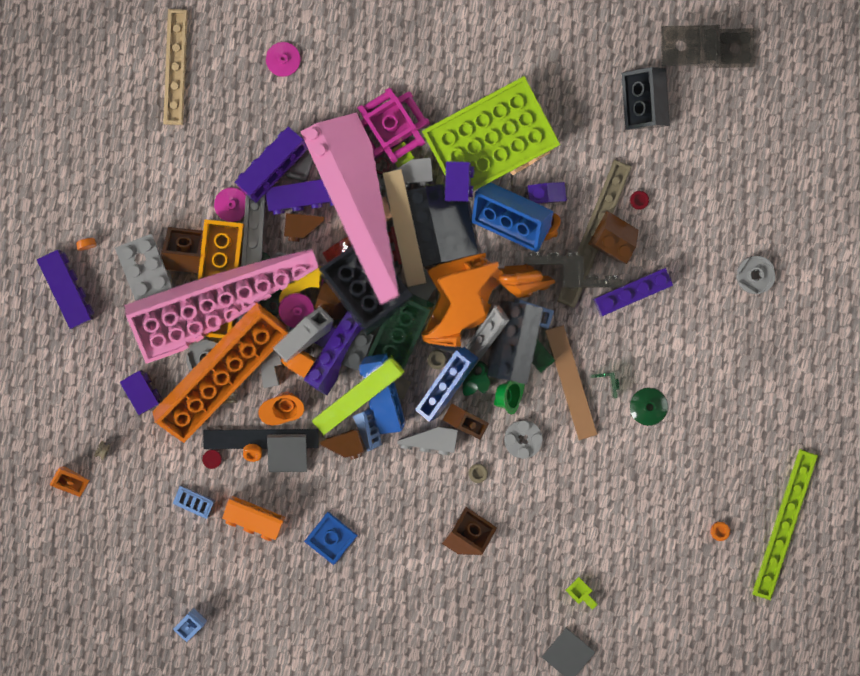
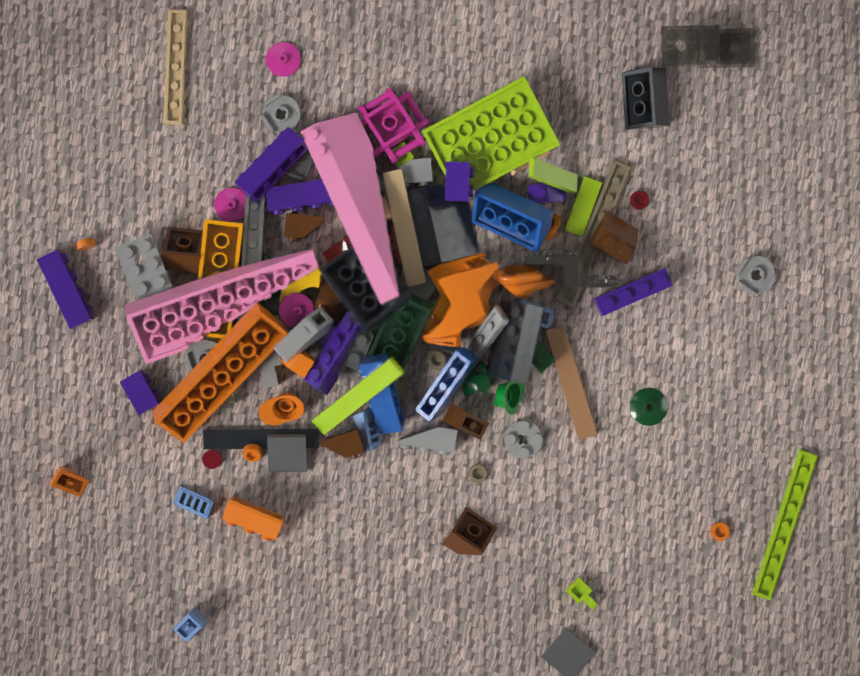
(103, 450): dark tan bush -> none
(281, 103): none -> light grey plate
(330, 538): blue tile -> none
(553, 175): none -> lime tile
(583, 206): none -> lime tile
(614, 383): clear green bracket -> none

